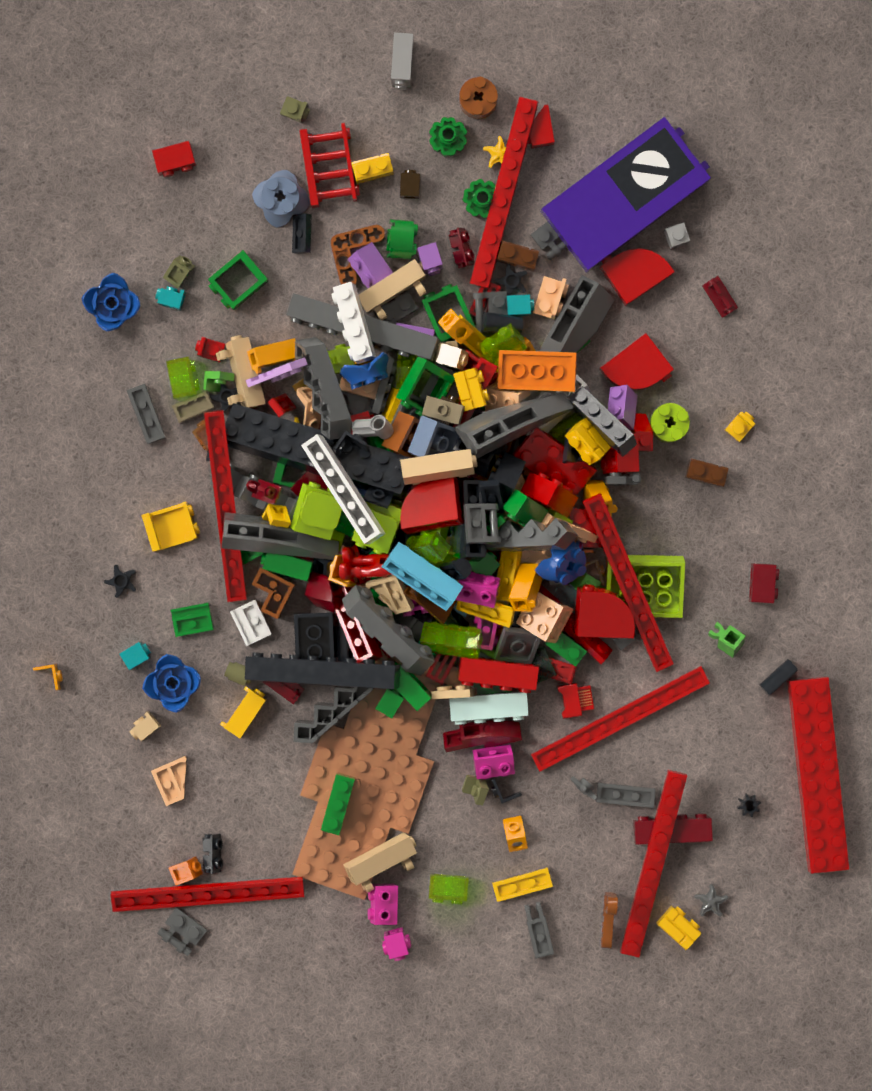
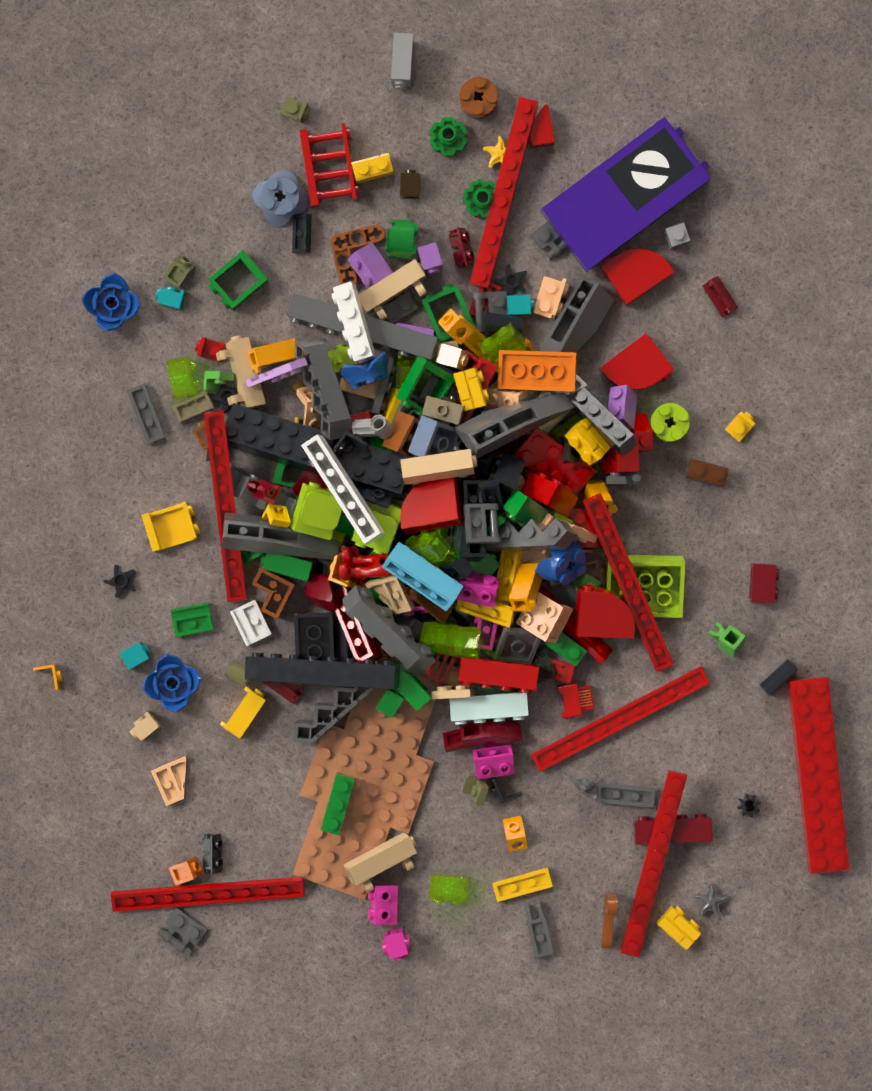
(174, 158): red brick -> none
(282, 405): red plate -> none
(517, 256): reddish brown brick -> none

